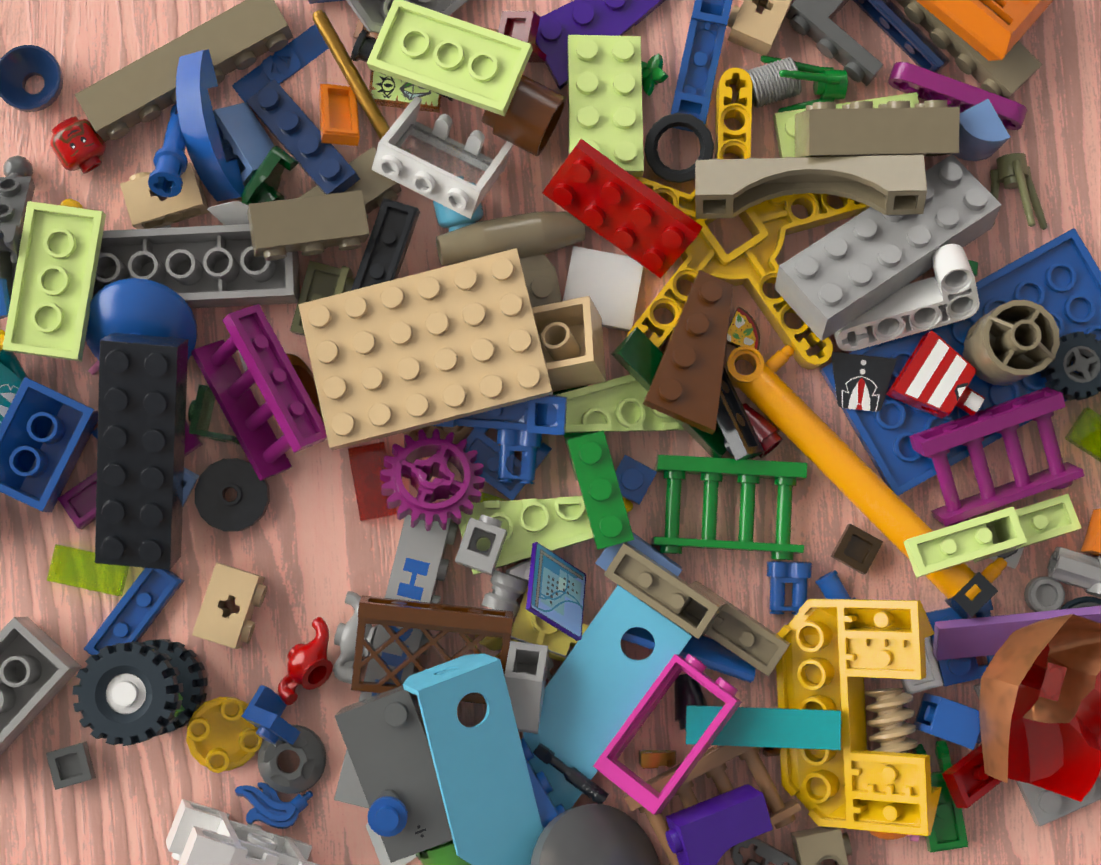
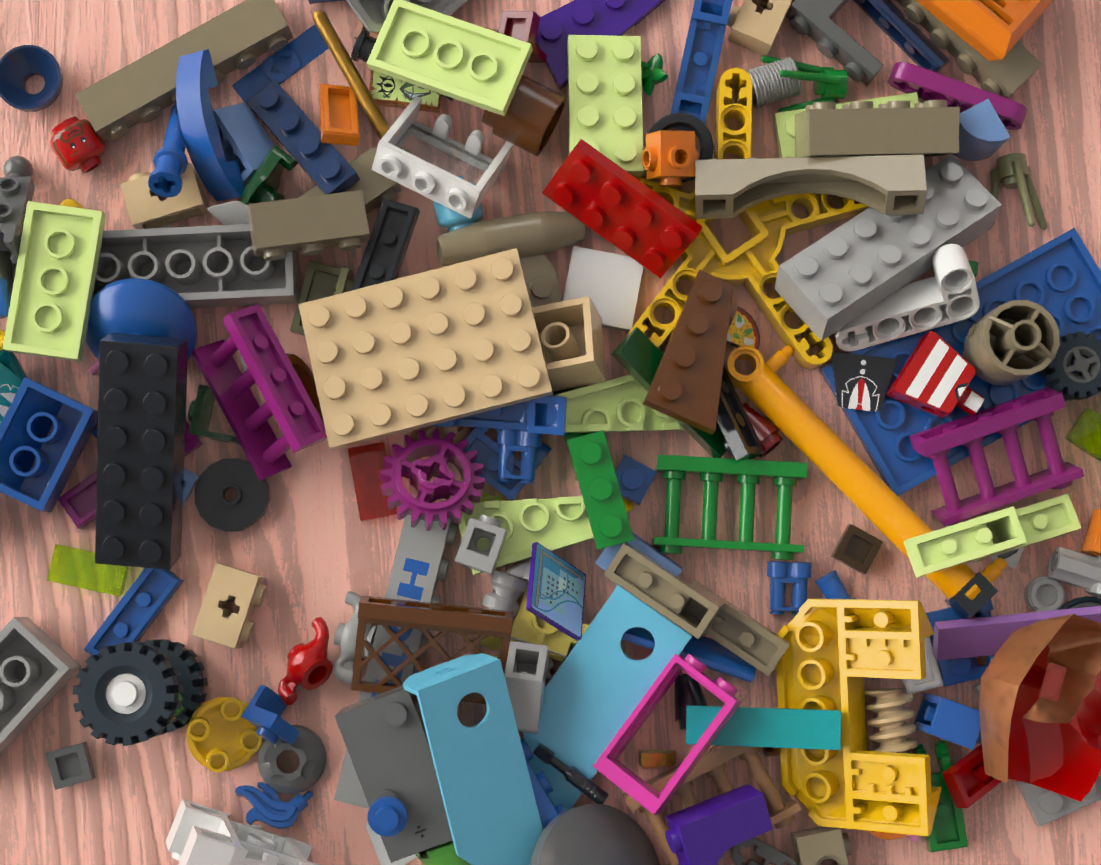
(670, 156): none -> orange brick

